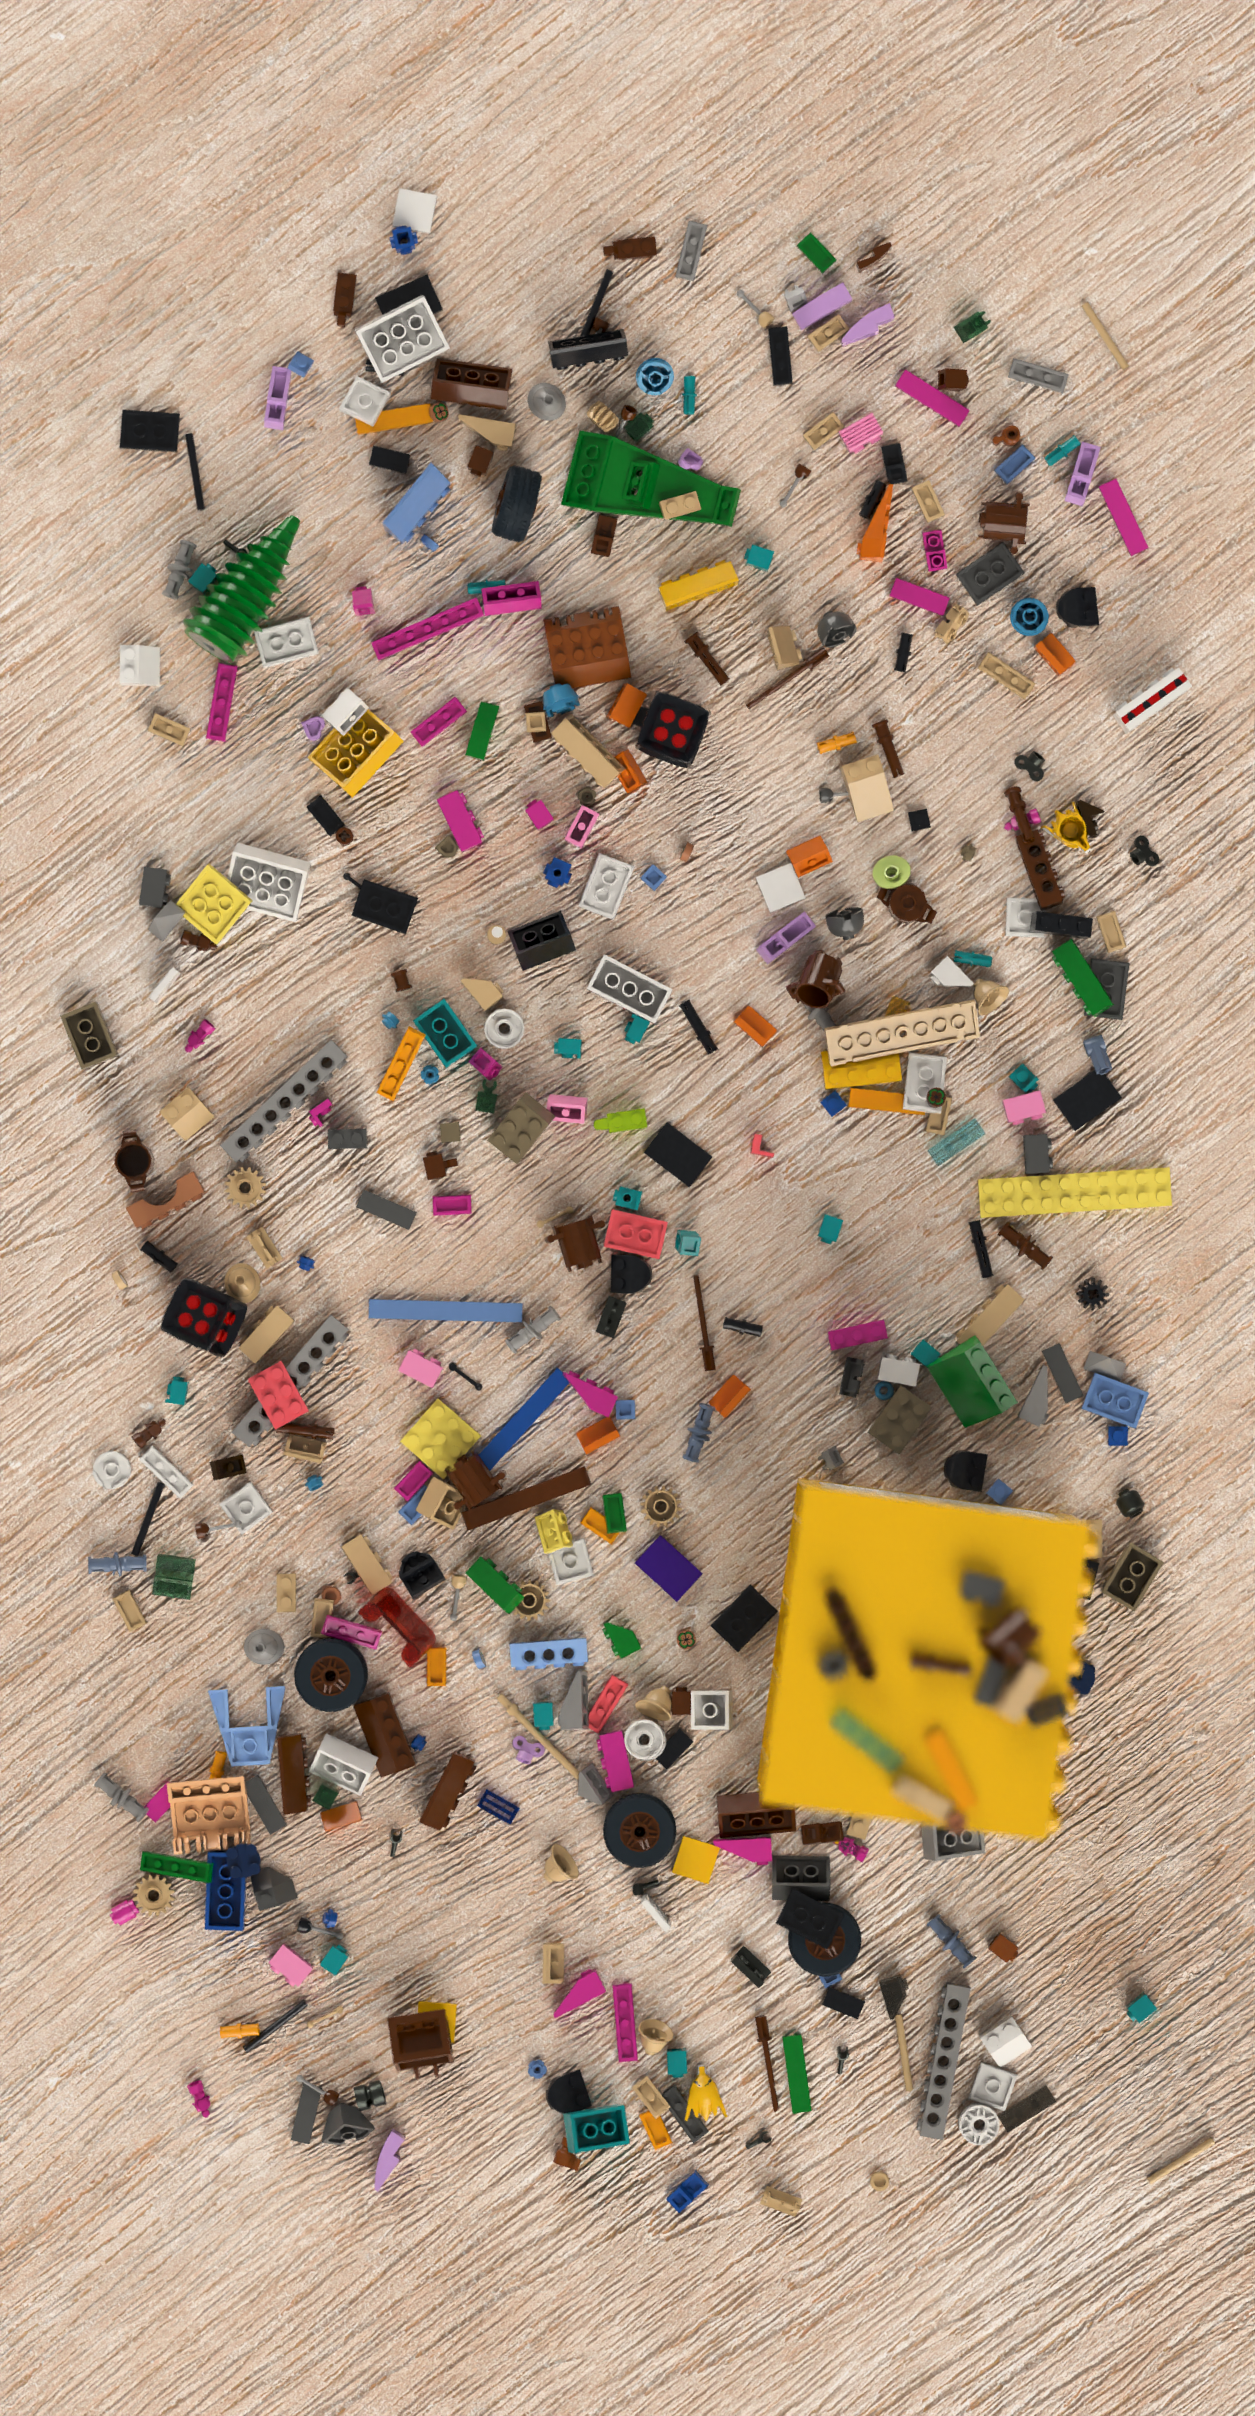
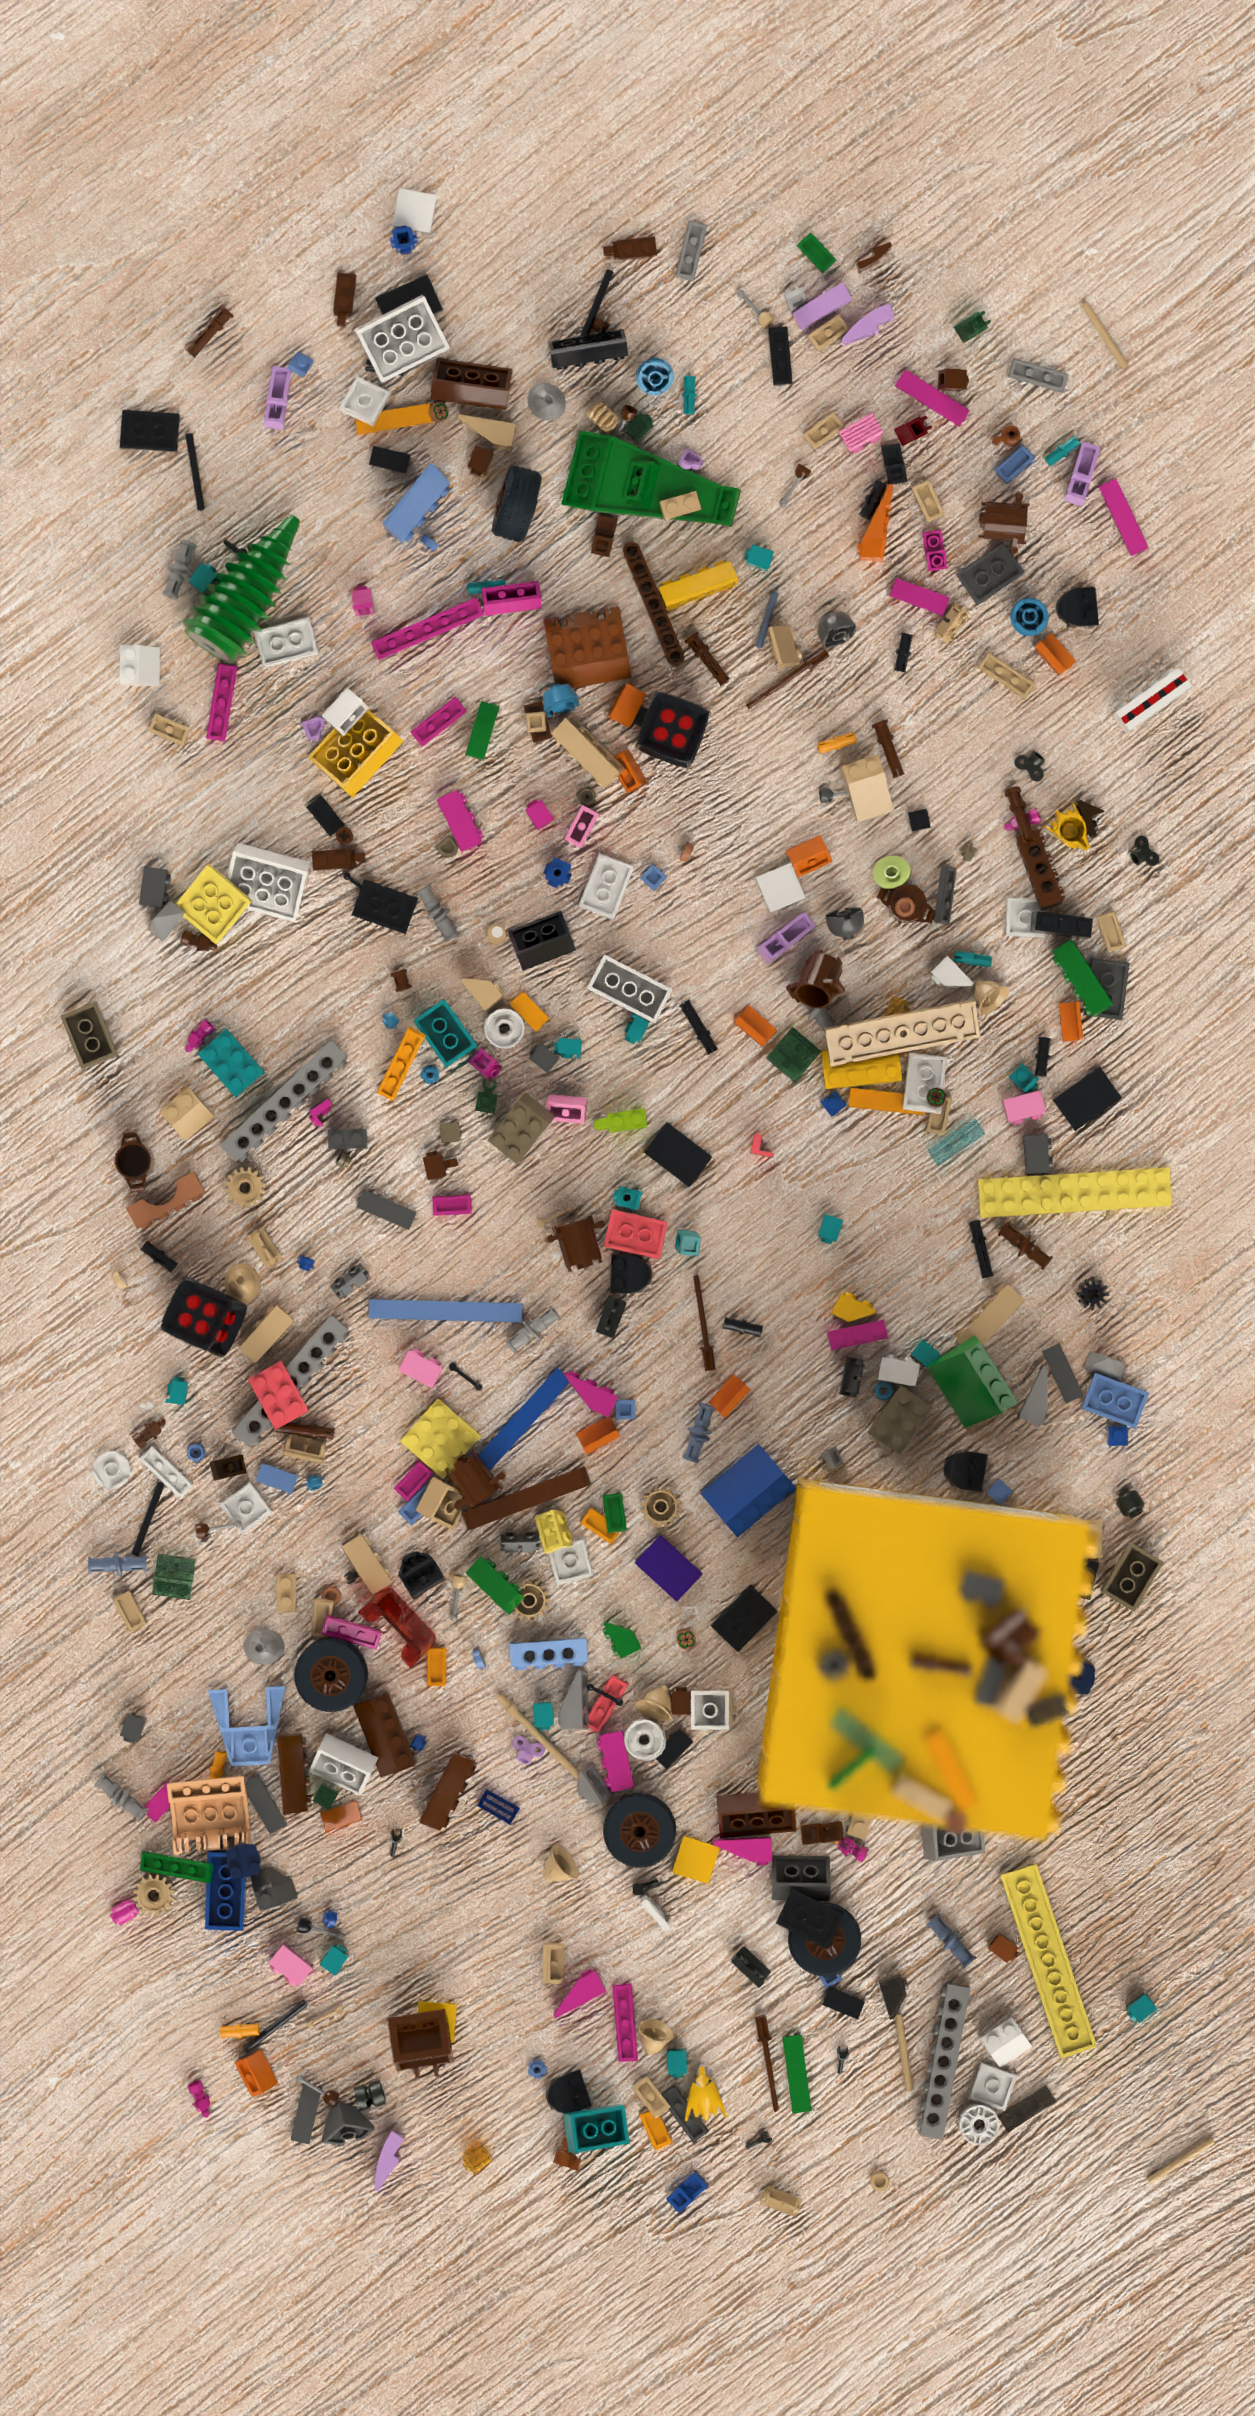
(133, 1728): none -> dark grey brick
(164, 985): white tile -> none
(196, 1447): none -> medium blue plate
(215, 324): none -> reddish brown pin
(231, 1063): none -> teal brick
(256, 2073): none -> orange panel
(276, 1478): none -> medium blue tile
(336, 859): none -> reddish brown hinge
(344, 1159): none -> dark tan plate
(356, 1275): none -> dark grey hinge
(437, 913): none -> light grey piece
(476, 2158): none -> clear yellow brick
(511, 1541): none -> dark grey hinge
(529, 1011): none -> light orange tile
(543, 1057): none -> dark grey brick
(619, 1702): none -> black hinge
(653, 594): none -> reddish brown beam
(748, 1490): none -> blue slope
(767, 619): none -> sand blue piece
(793, 1054): none -> clear green slope
(851, 1309): none -> yellow slope
(854, 1765): none -> green tile
(904, 907): none -> nougat tile
(912, 430): none -> dark red brick
(945, 895): none -> dark grey tile
(1042, 1056): none -> black pin
(1048, 1960): none -> light yellow plate
(1071, 1021): none -> orange panel
(1096, 1050): sand blue piece -> none

